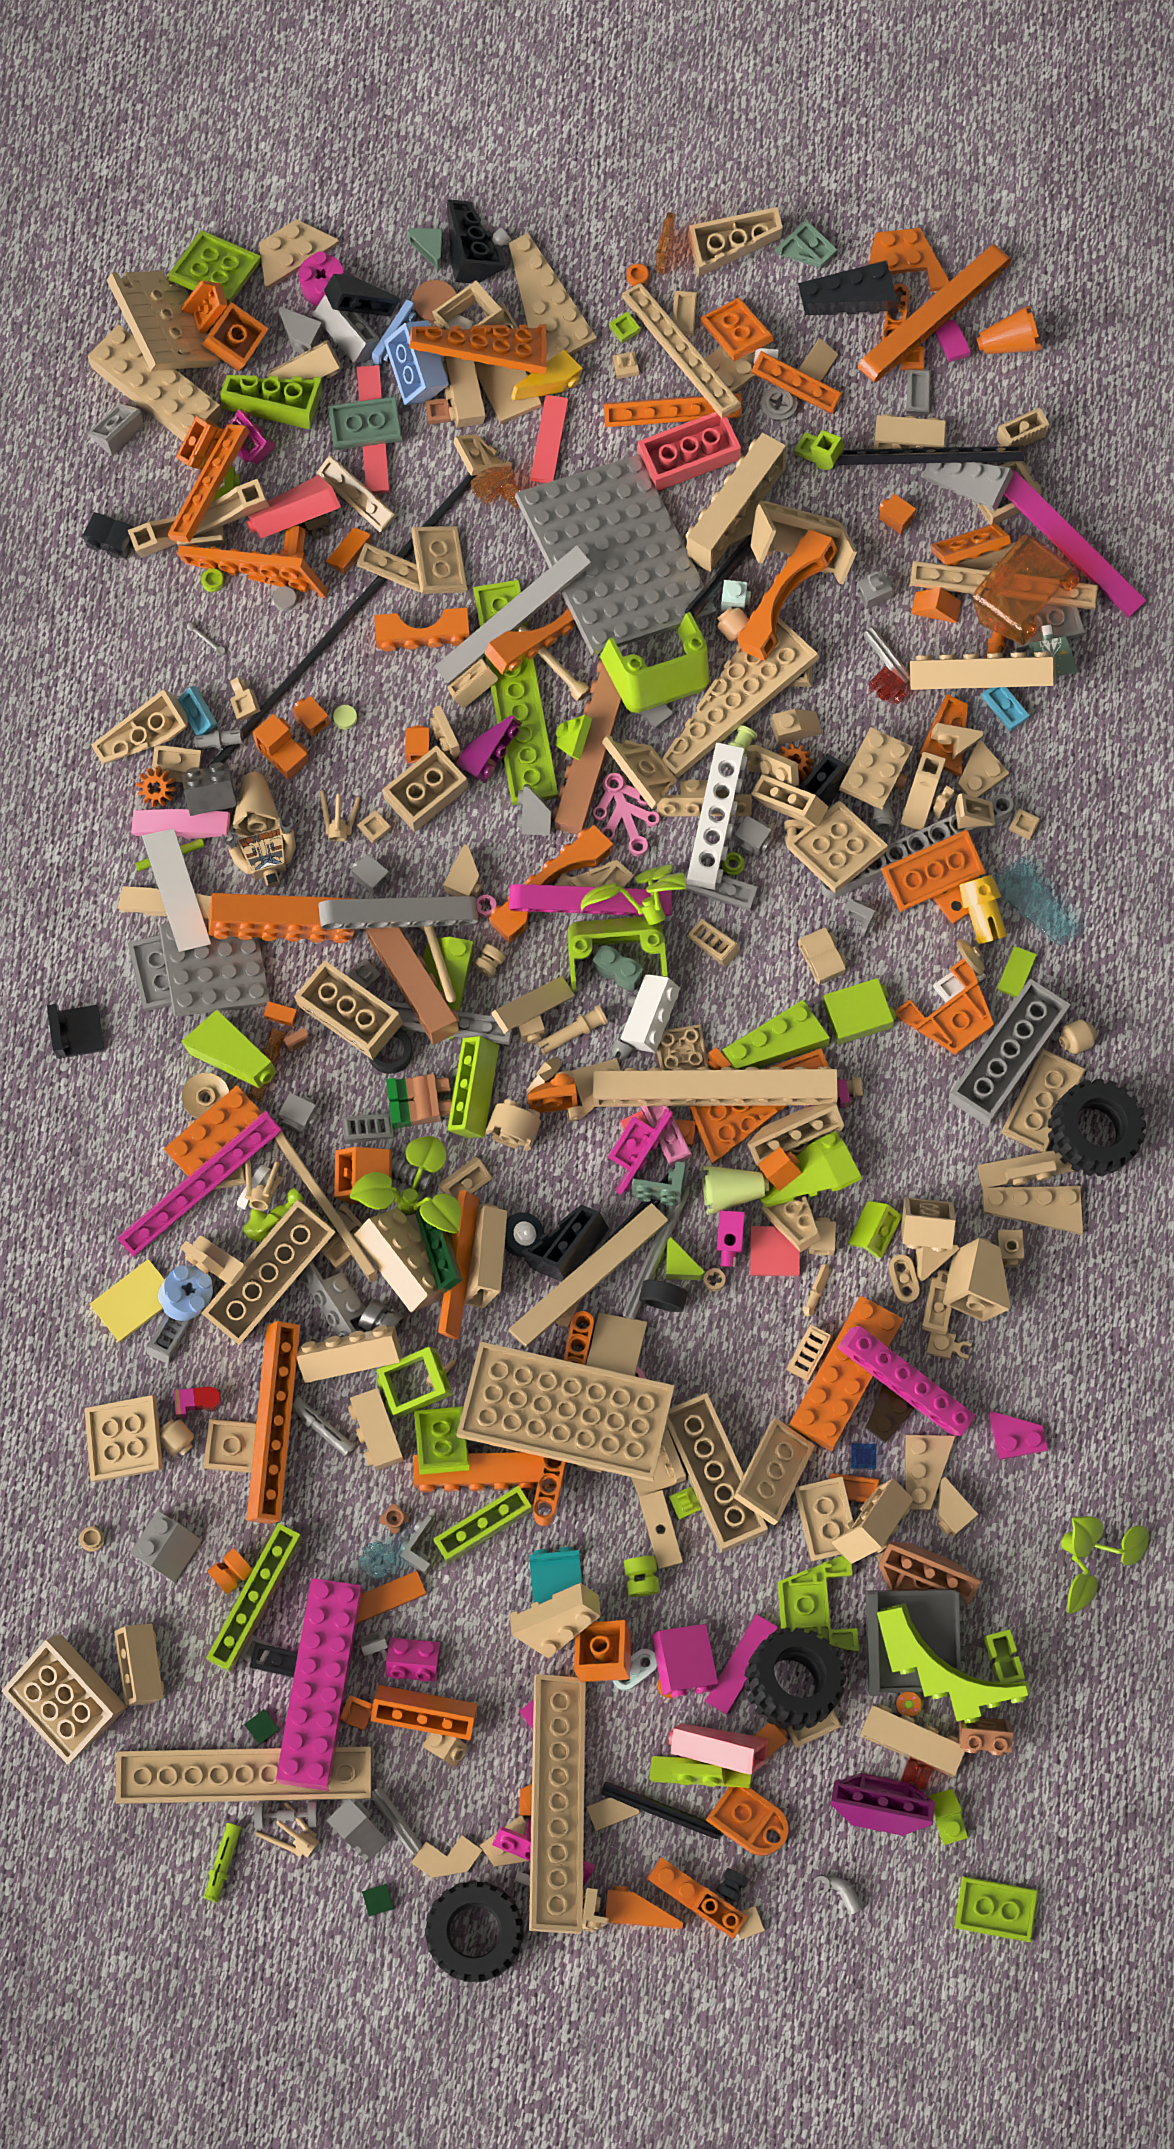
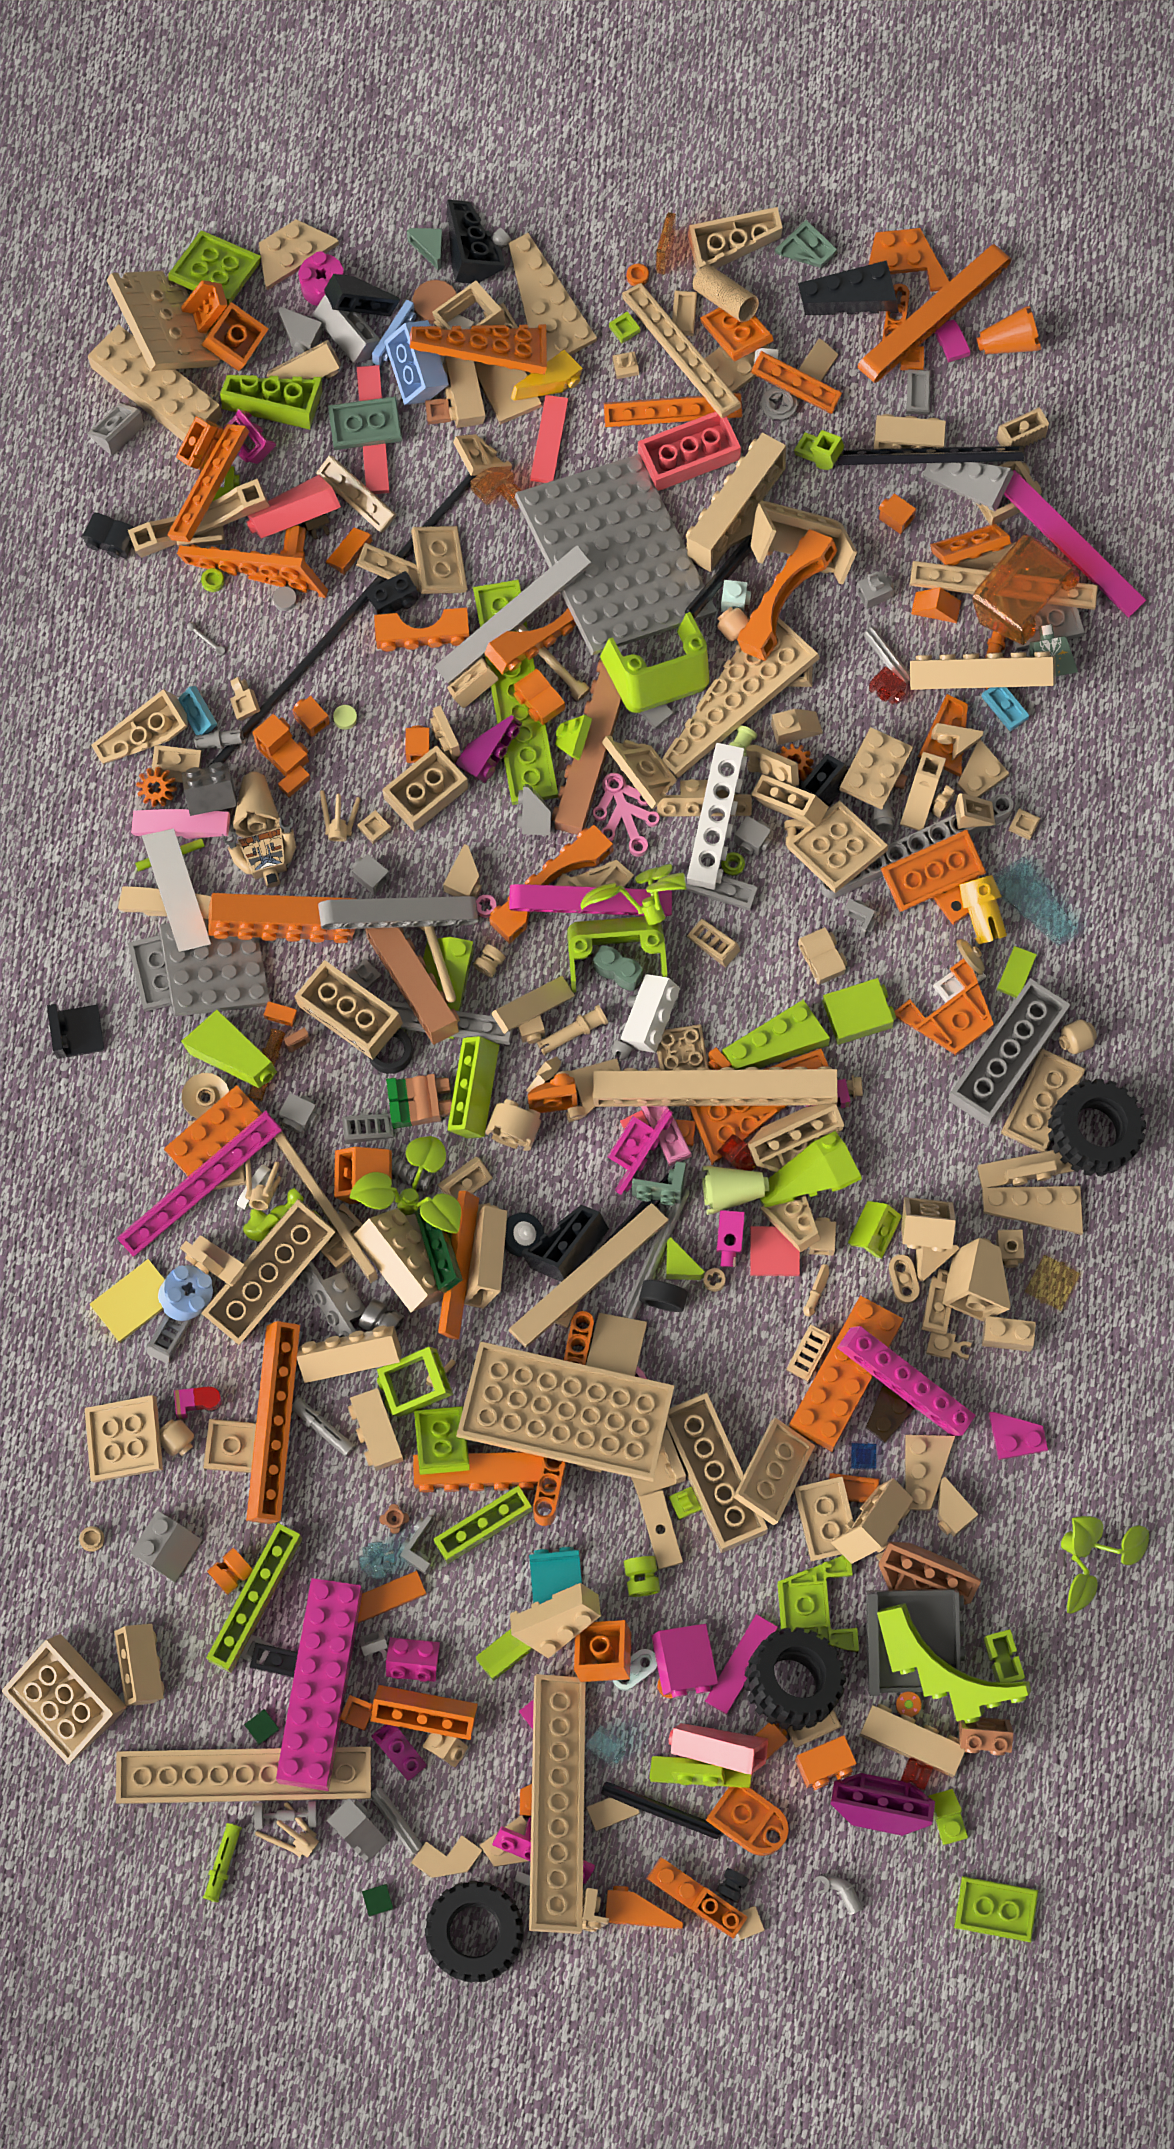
(294, 781): none -> orange piece
(393, 594): none -> black bracket
(399, 1750): none -> magenta bracket
(502, 1655): none -> lime panel
(539, 697): none -> orange brick
(606, 1746): none -> clear light blue brick
(725, 293): none -> tan piece
(741, 1155): none -> clear red brick
(780, 1168): orange brick -> none
(826, 1762): none -> orange brick
(1008, 1333): none -> tan brick
(1052, 1282): none -> clear yellow piece

